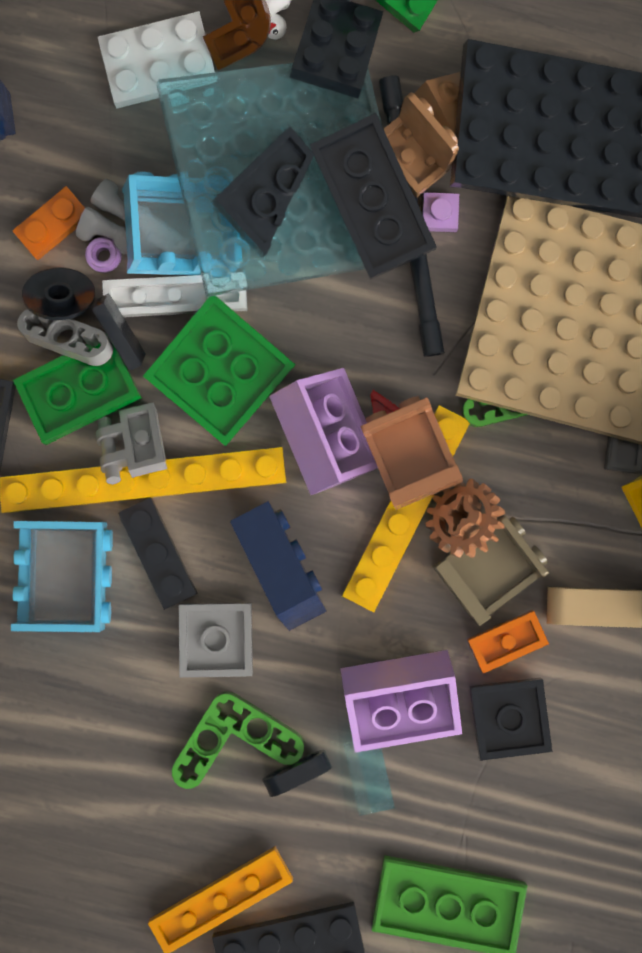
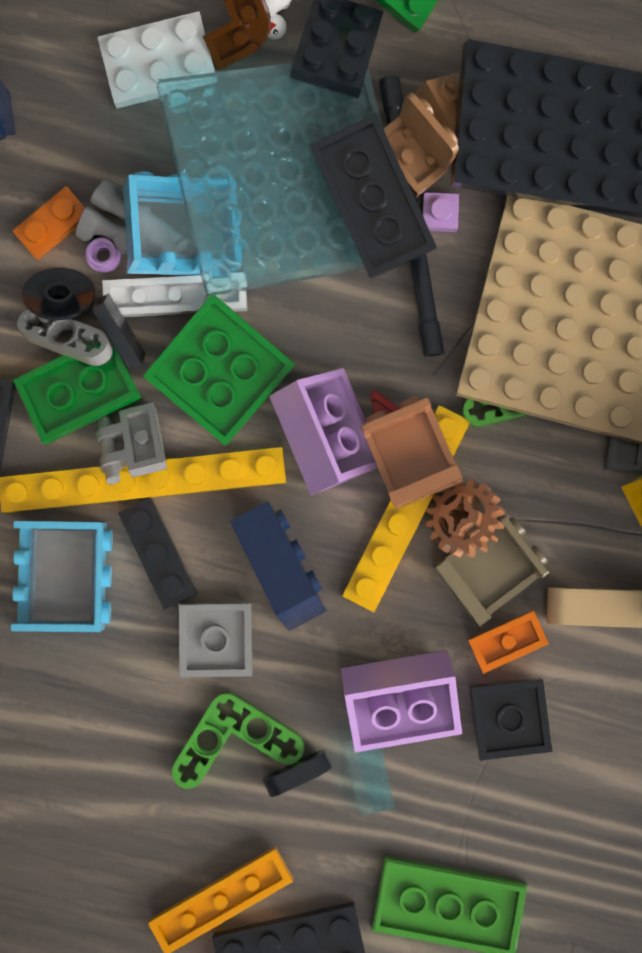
(262, 191): black wing -> none

